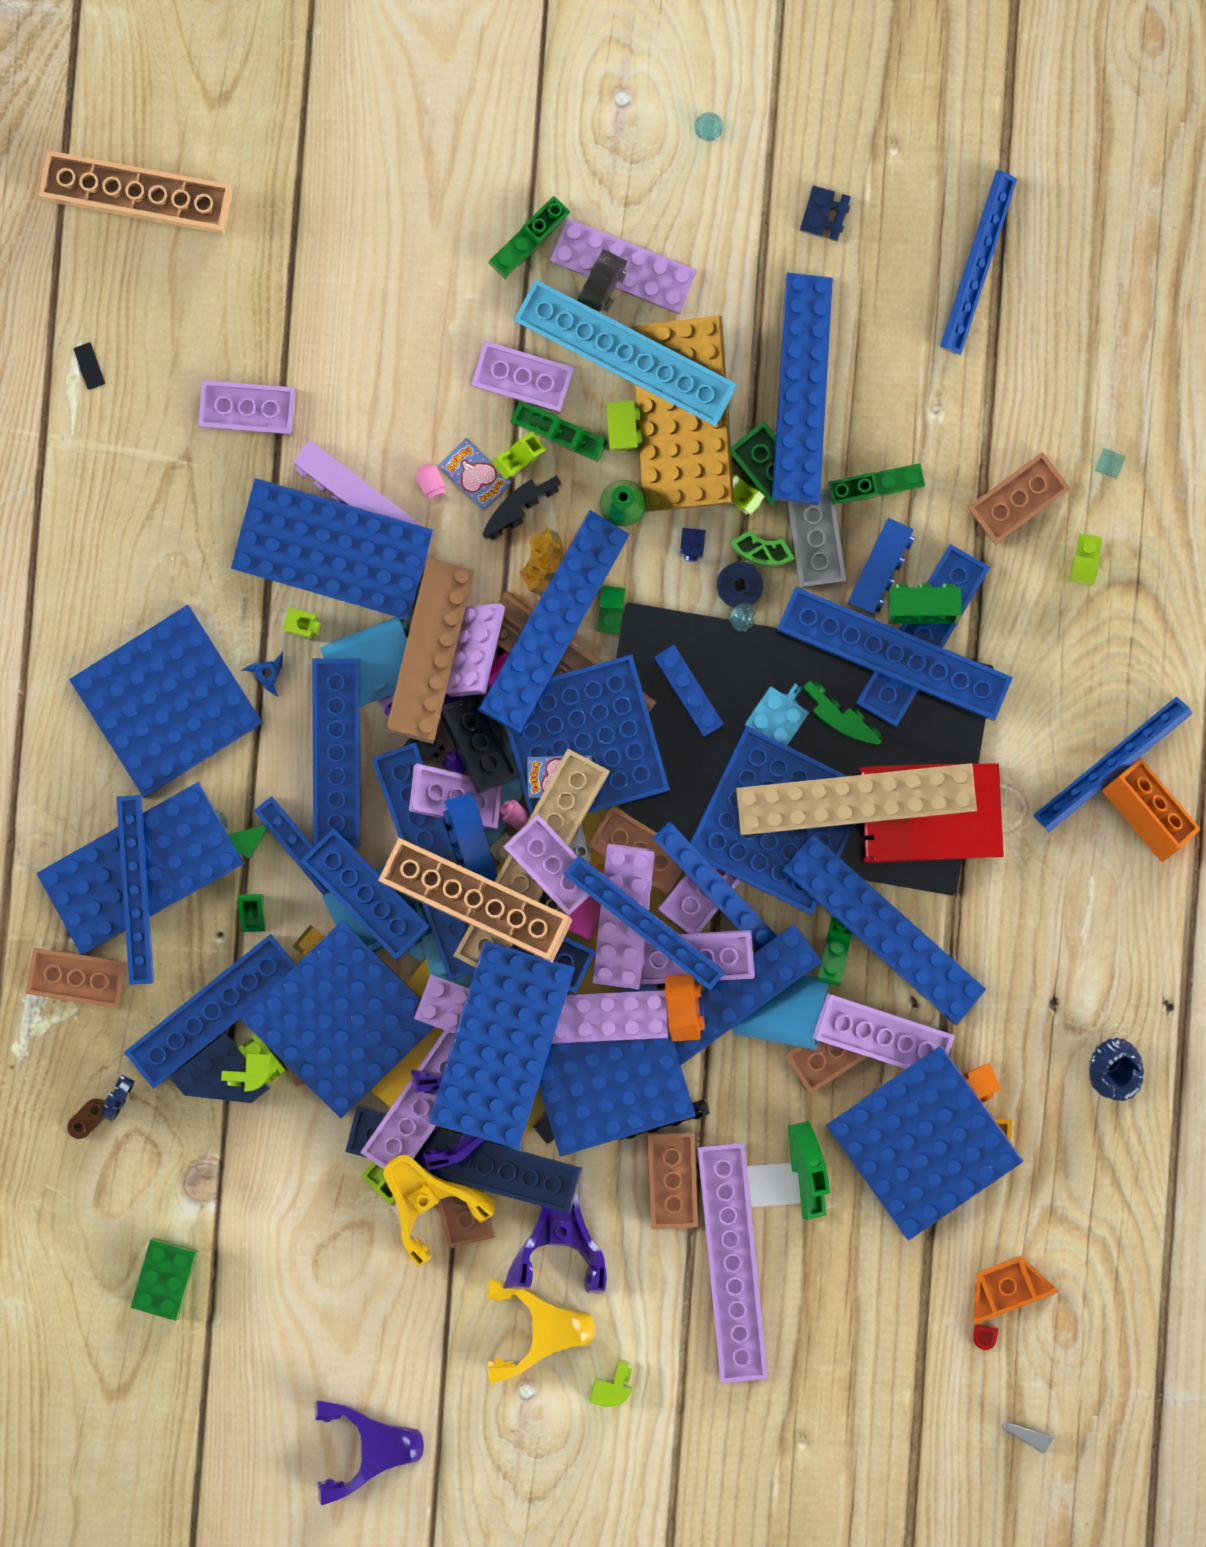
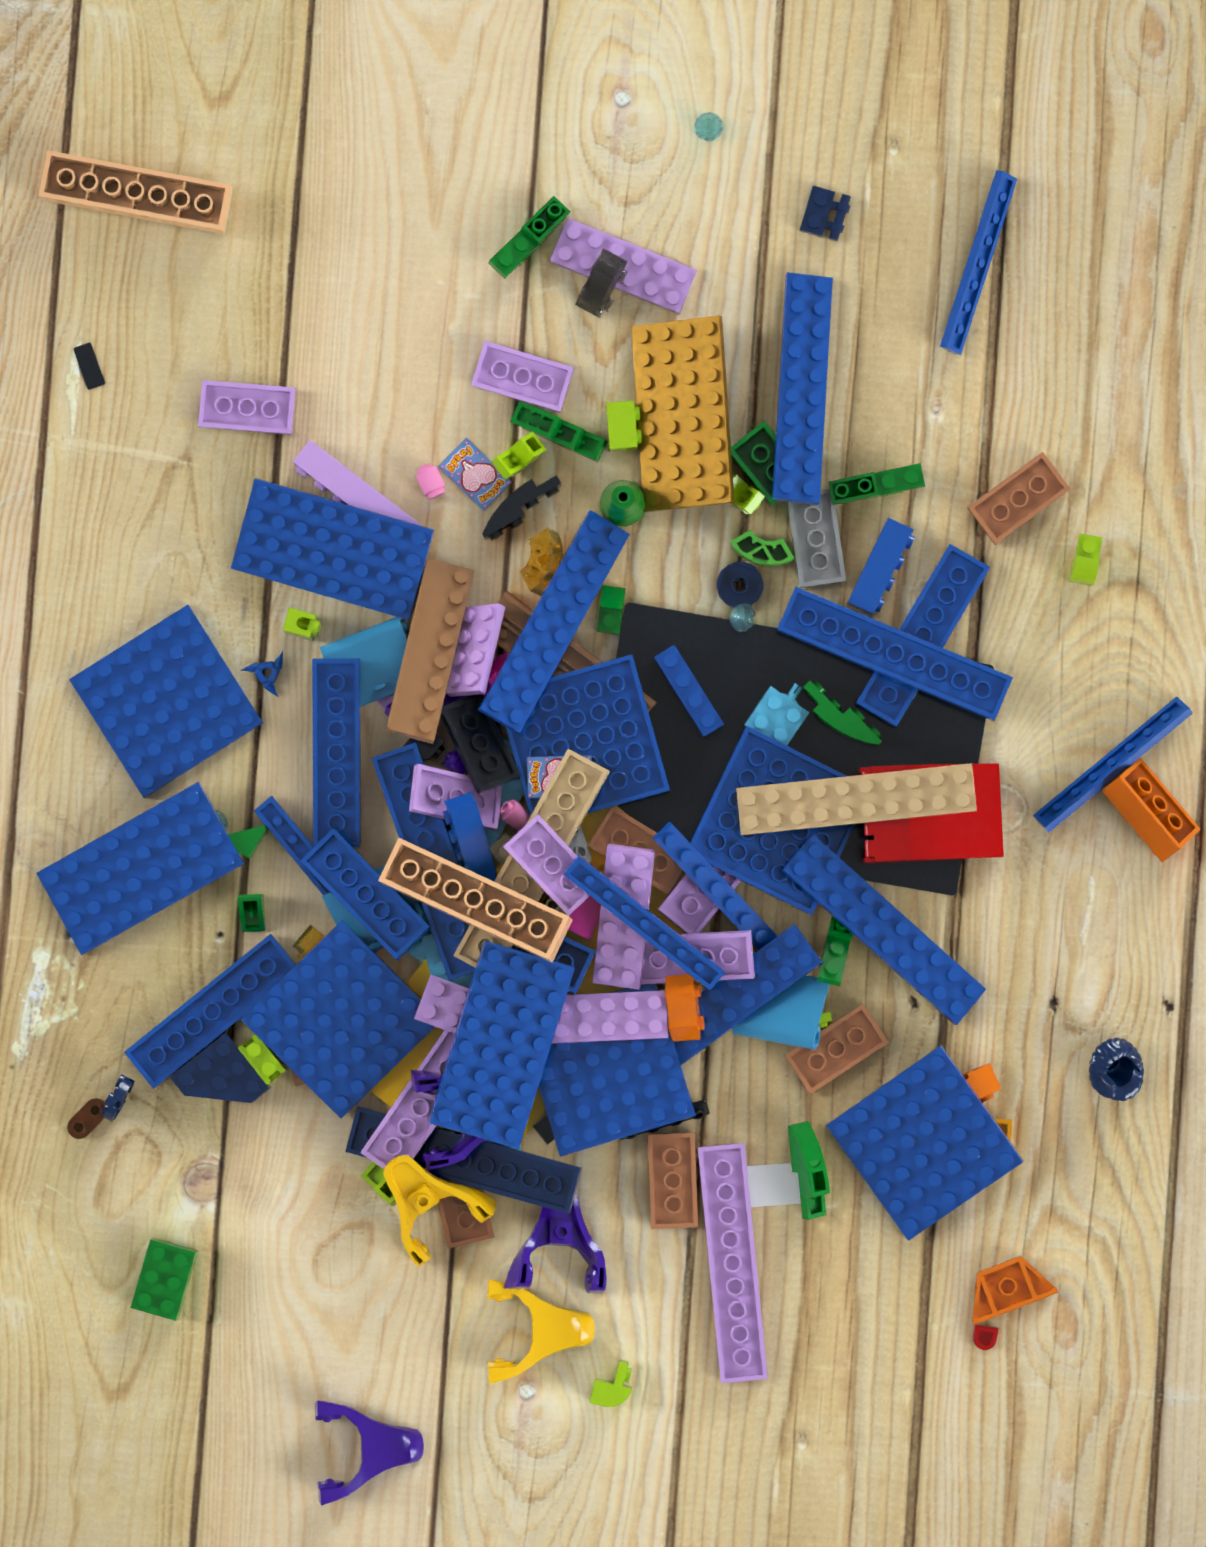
(76, 978): nougat plate -> none
(135, 889): blue plate -> none
(256, 1075): lime brick -> none
(625, 352): medium azure plate -> none
(692, 544): clear blue bracket -> none
(877, 1033): lavender plate -> none
(924, 604): green brick -> none
(1034, 1438): light grey slope -> none
(1110, 463): clear light blue tile -> none

